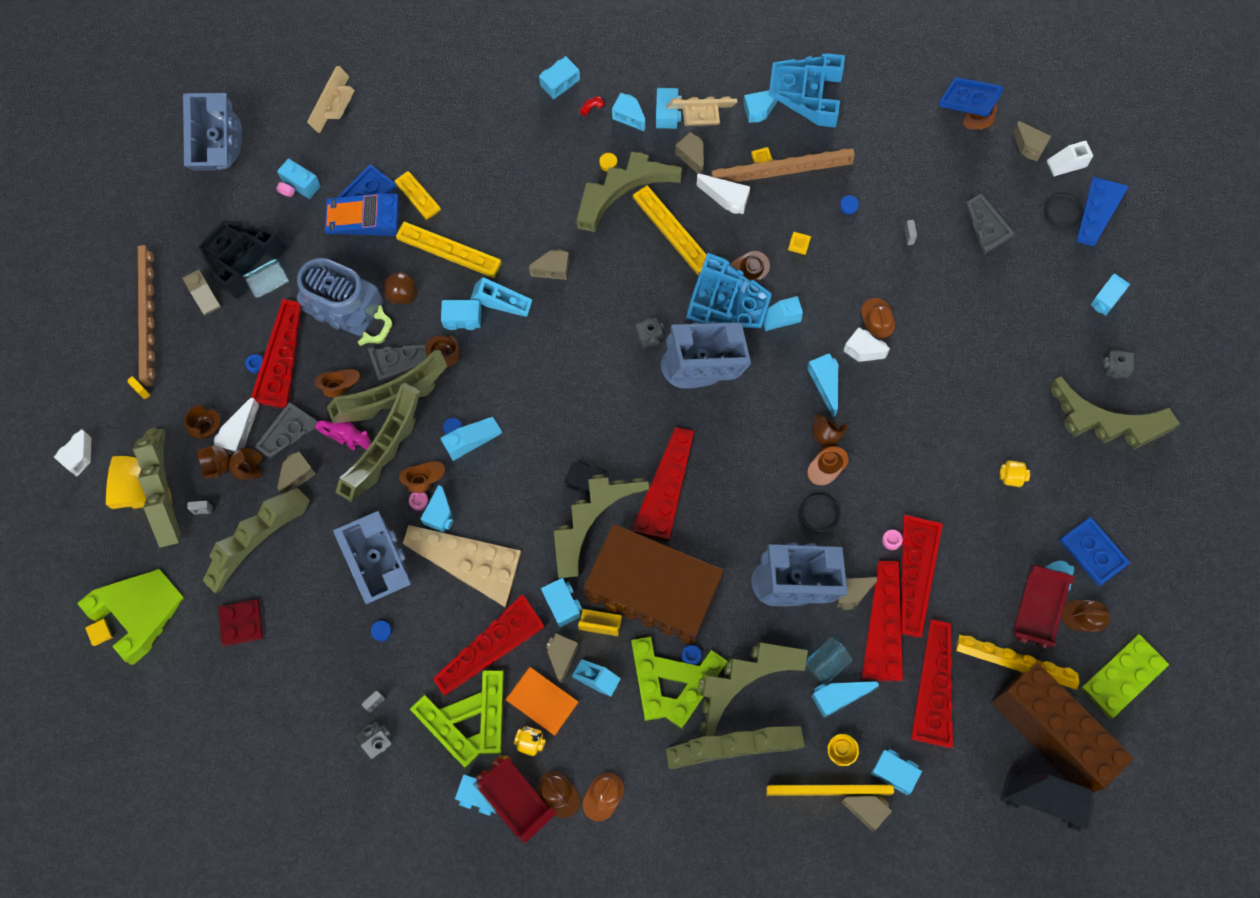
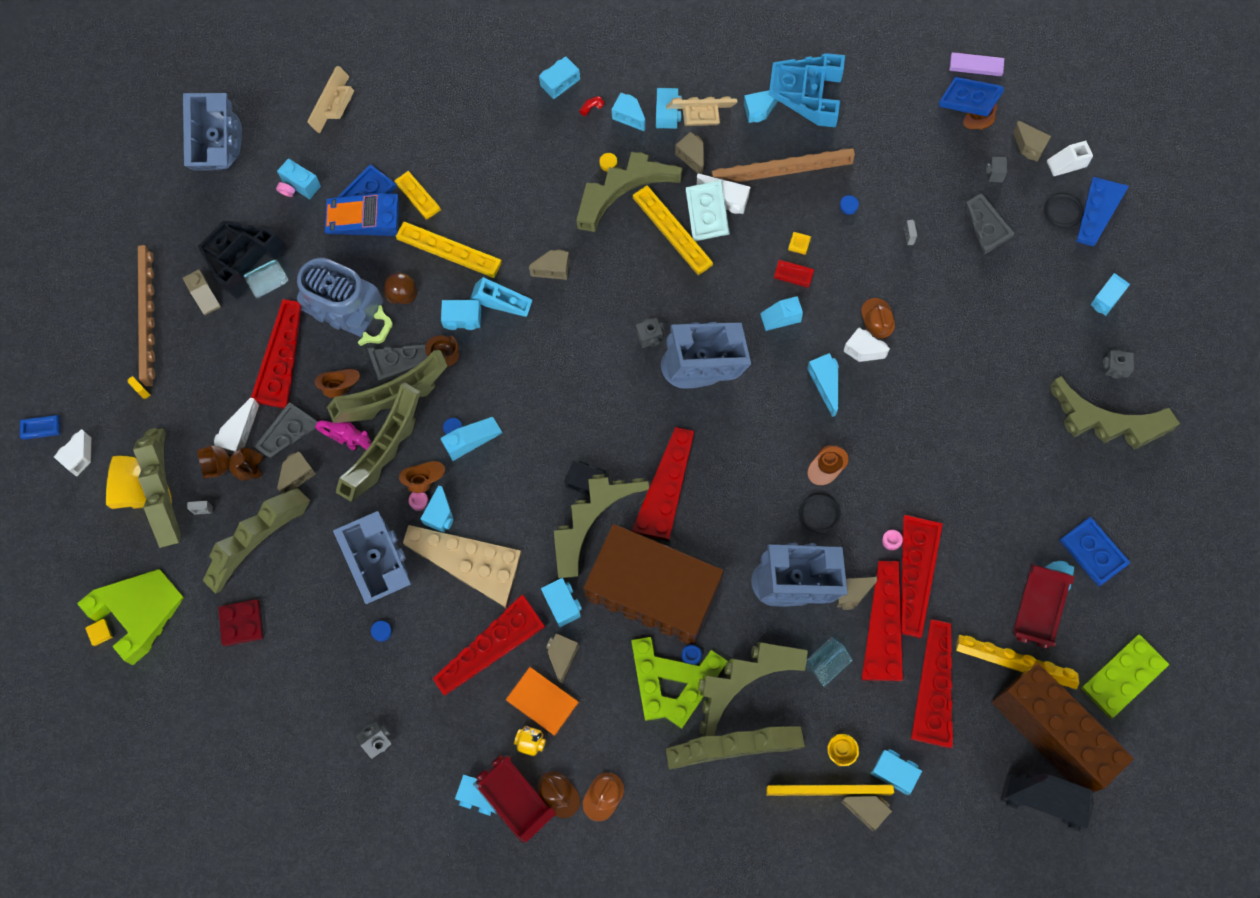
(39, 427): none -> blue tile
(201, 422): reddish brown helmet -> none
(254, 363): blue tile -> none
(373, 701): light grey tile -> none
(442, 721): lime plate -> none
(596, 677): medium azure slope -> none
(600, 622): yellow panel -> none
(707, 210): none -> light aqua tile
(727, 296): dark azure wedge -> none
(753, 264): reddish brown piece -> none
(761, 155): yellow tile -> none
(793, 273): none -> red tile
(826, 431): reddish brown helmet -> none
(838, 695): medium azure slope -> none
(976, 64): none -> lavender tile
(996, 169): none -> dark grey plate
(1014, 473): yellow head -> none
(1085, 615): reddish brown piece -> none

